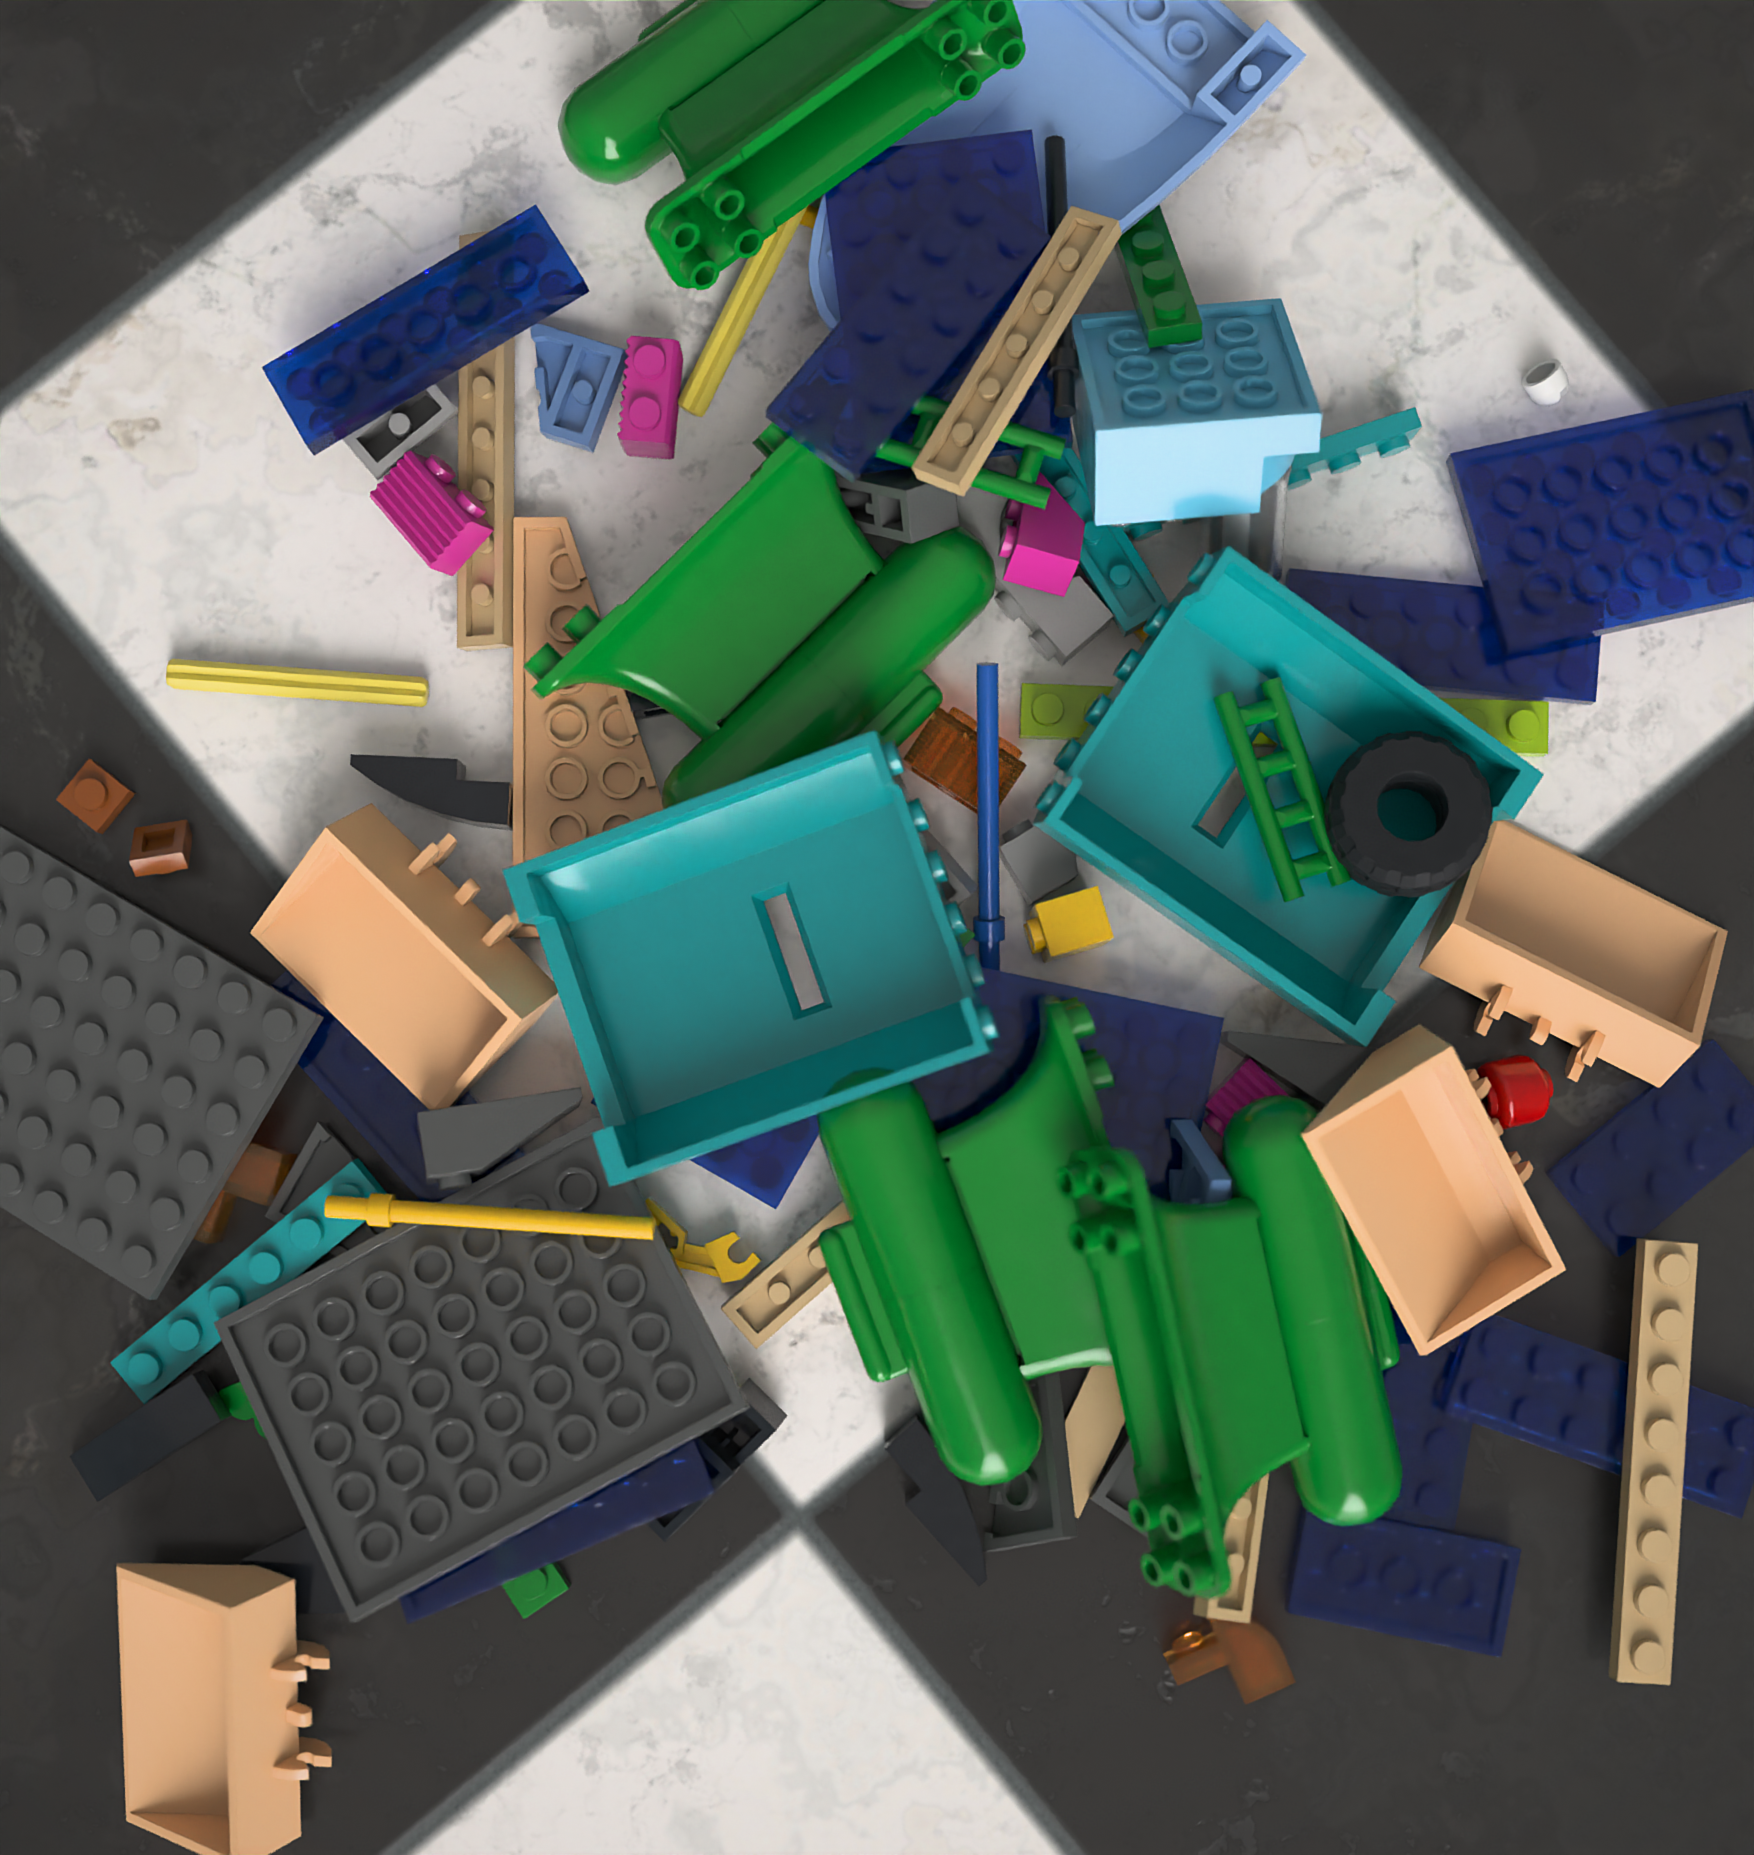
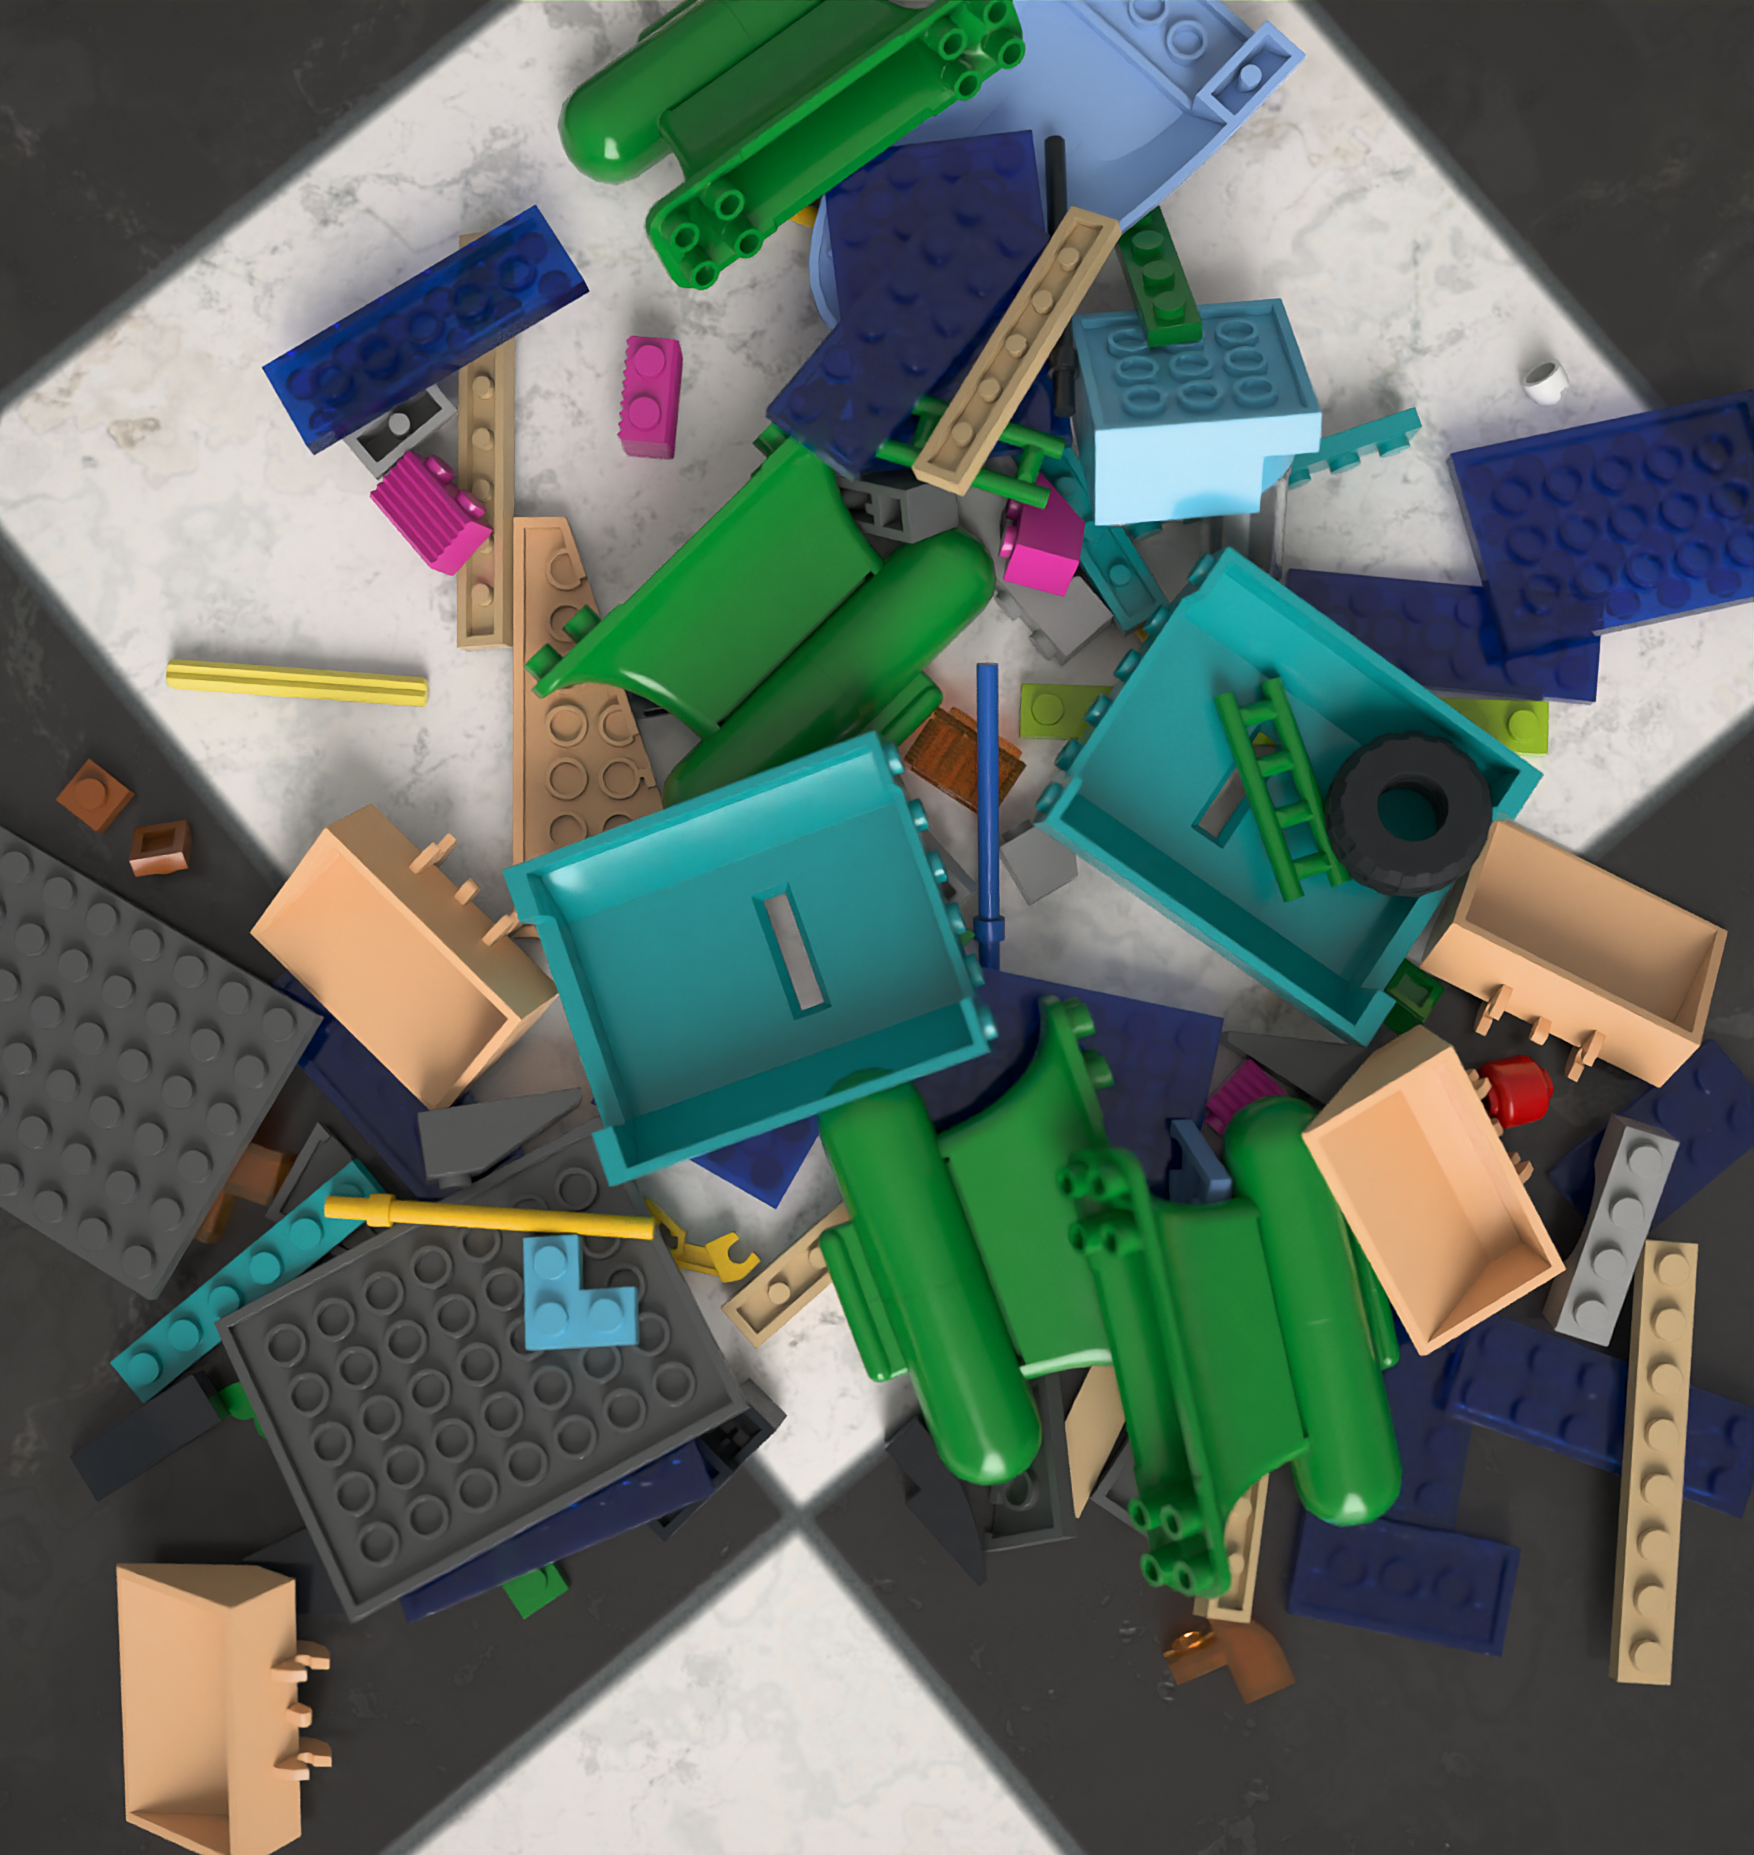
(441, 788): black slope -> none
(562, 1312): none -> medium azure plate
(575, 385): medium blue wing -> none
(735, 319): light yellow axle -> none
(1068, 925): yellow brick -> none
(1414, 997): none -> green slope
(1627, 1189): none -> light grey arch

